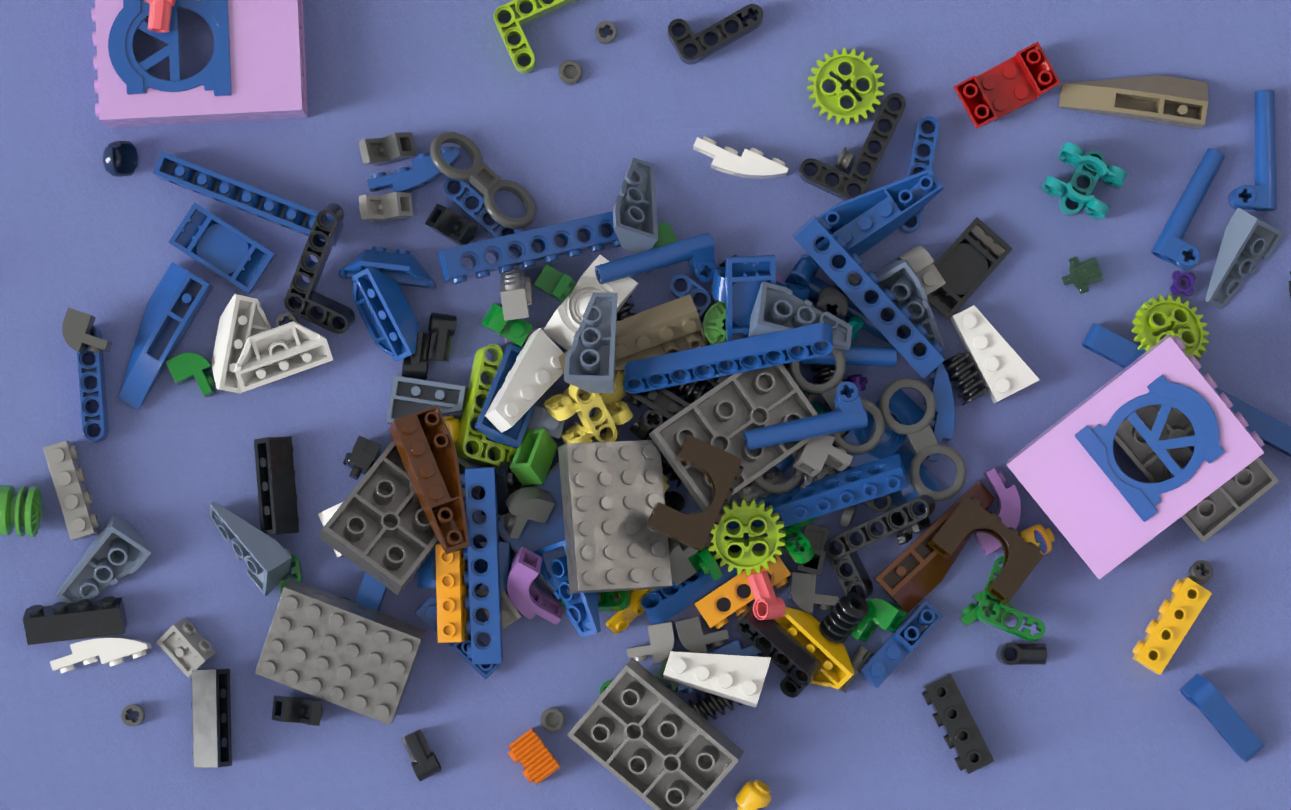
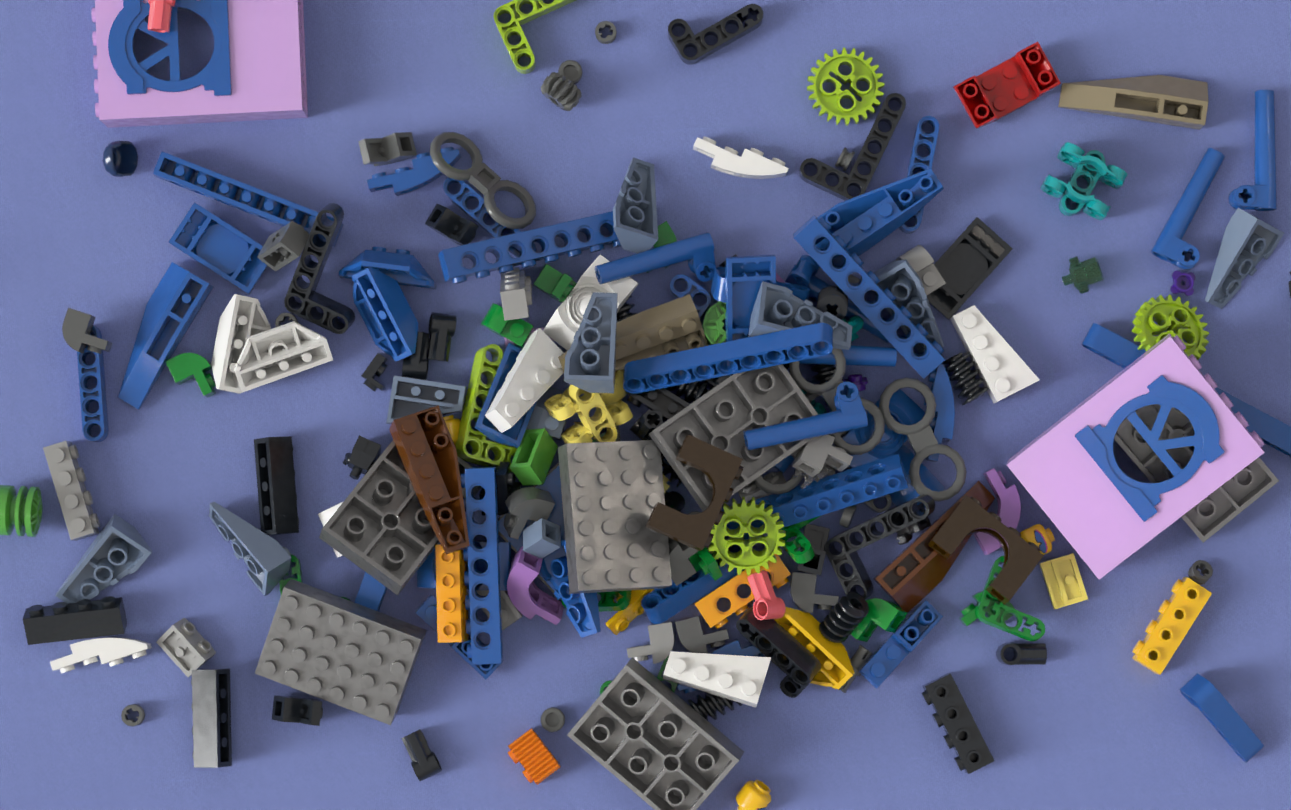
(284, 246): none -> dark grey brick
(375, 368): none -> black bracket
(386, 207): light grey brick -> none
(541, 538): none -> sand blue brick
(561, 91): none -> dark grey gear
(1063, 581): none -> light yellow plate

